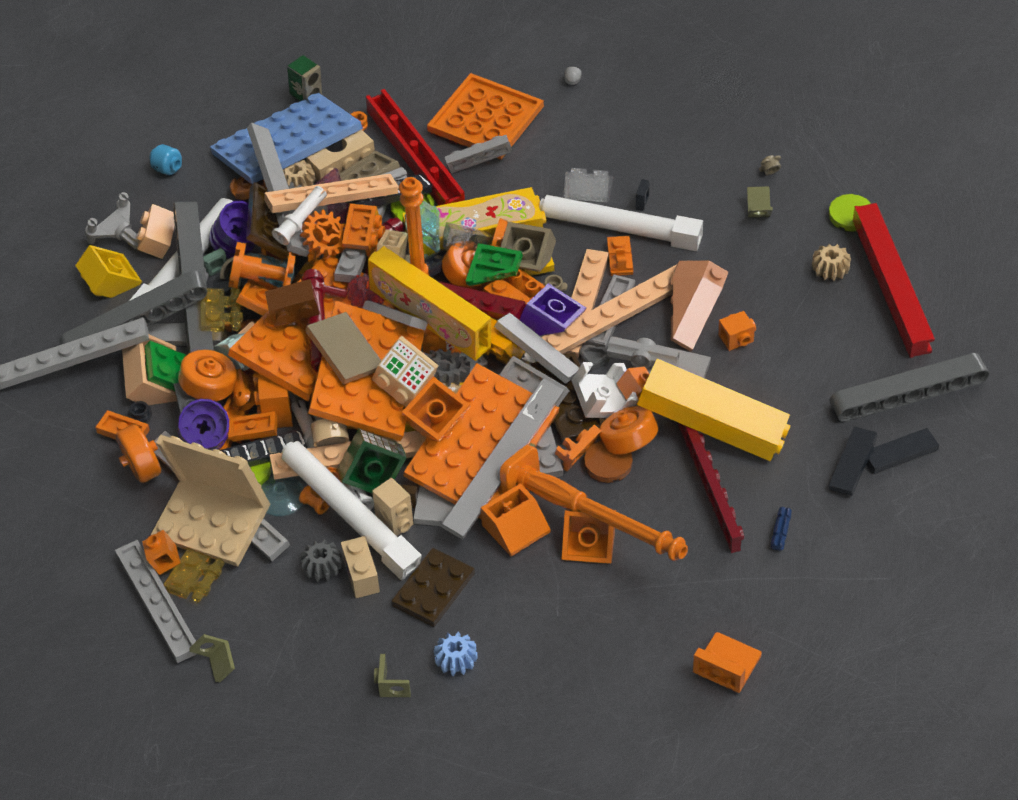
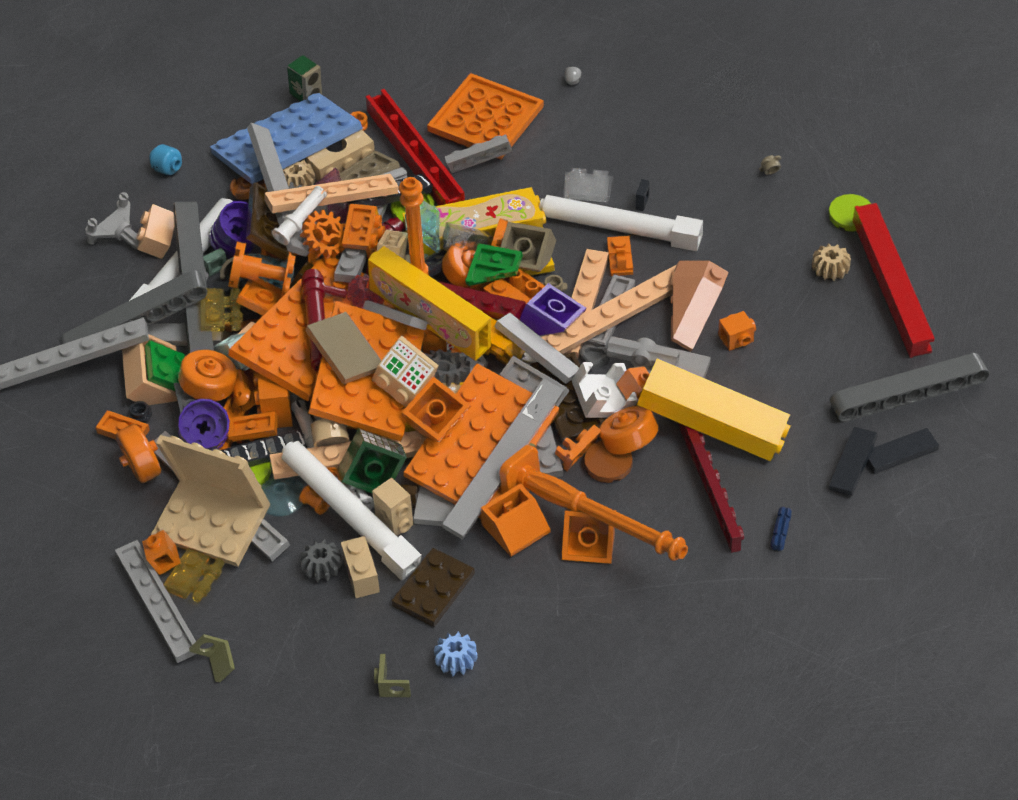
(107, 272): yellow slope -> none
(292, 302): reddish brown brick -> none
(726, 662): orange bracket -> none
(759, 202): olive bracket -> none

